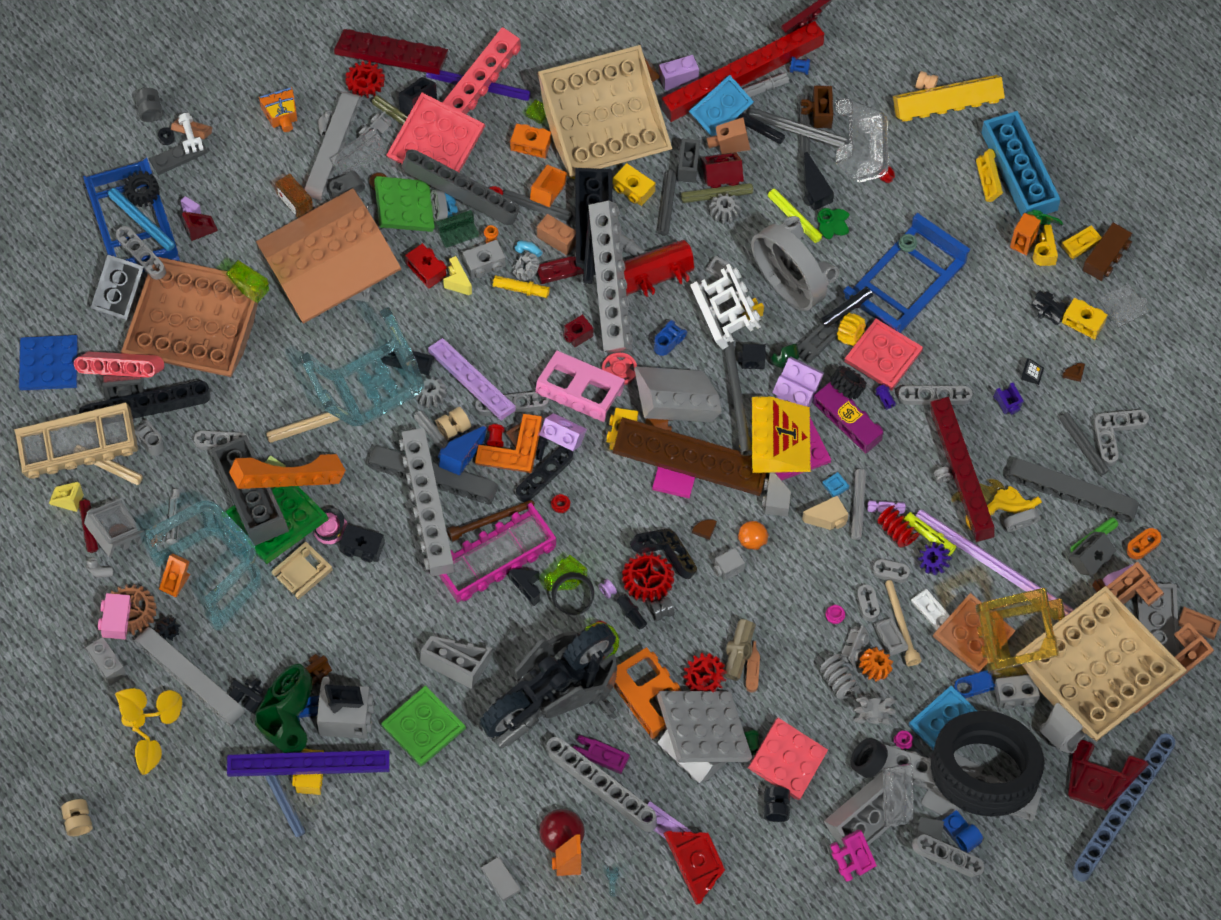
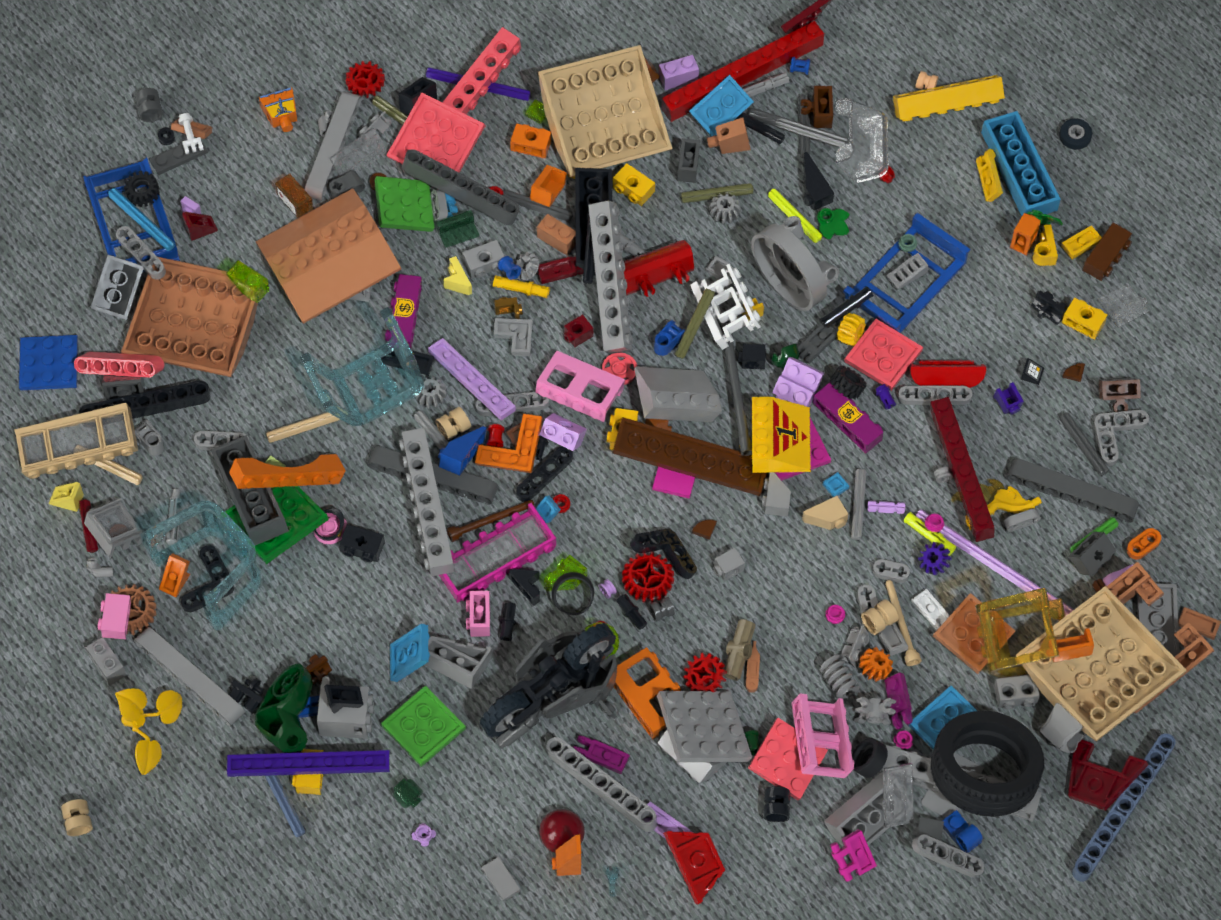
(167, 628): black gear -> none
(217, 562): none -> black beam
(299, 573): tan container -> none
(391, 51): dark red plate -> none
(406, 305): none -> magenta brick
(407, 793): none -> clear green head
(409, 653): none -> dark azure plate
(423, 828): none -> lavender plate
(426, 265): red brick -> none
(479, 614): none -> bright pink brick
(490, 233): orange pin -> none
(508, 305): none -> pearl gold bracket
(508, 621): none -> black axle
(512, 271): none -> blue bush
(518, 330): none -> light grey plate
(529, 246): medium azure arm -> none
(547, 509): none -> dark azure tile
(667, 202): dark grey axle -> none
(694, 323): none -> olive axle
(722, 169): dark red slope -> none
(753, 535): orange hair -> none
(809, 739): none -> bright pink window
(880, 616): none -> tan wheel
(896, 528): red piece -> none
(897, 690): none -> magenta hinge
(904, 267): none -> light grey slope
(934, 523): none -> dark pink plate
(948, 373): none -> red brick
(979, 683): blue piece -> none
(1071, 140): none -> black bush
(1075, 646): none -> orange panel
(1119, 390): none -> reddish brown brick

